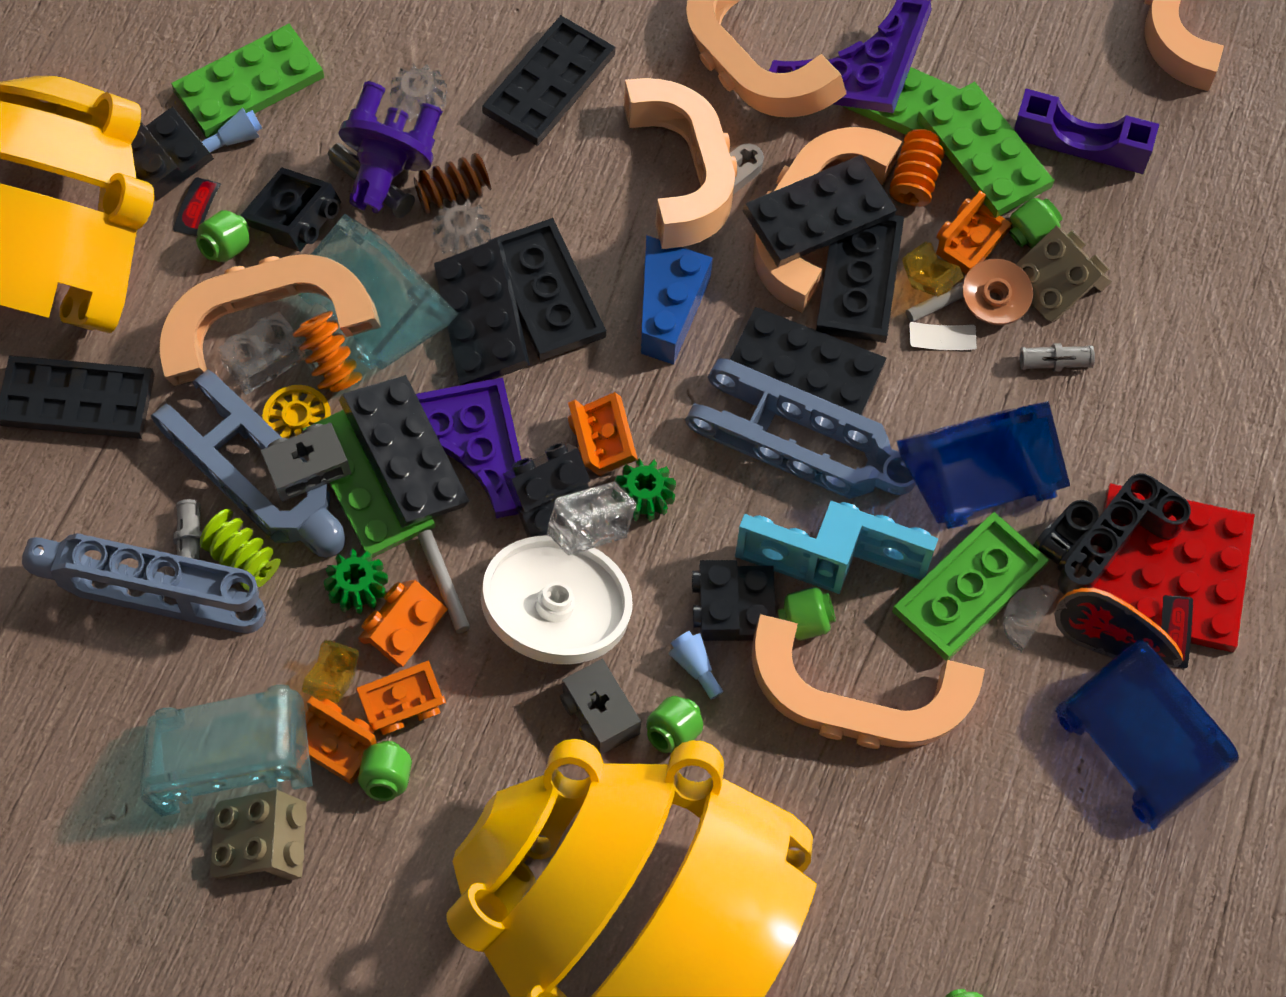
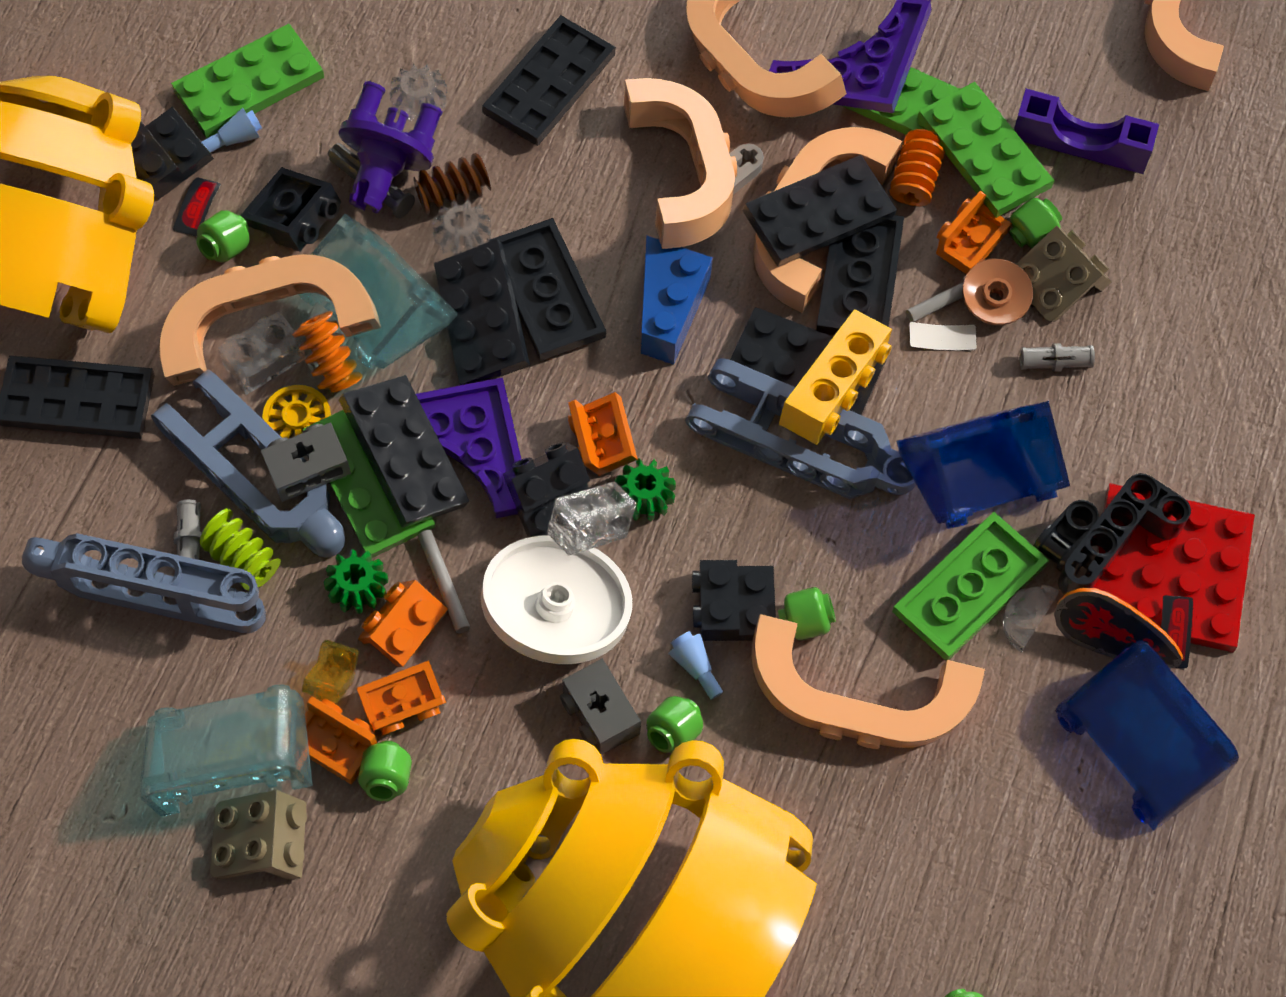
(835, 377): none -> yellow brick
(843, 535): medium azure bracket -> none
(928, 272): clear yellow bracket -> none

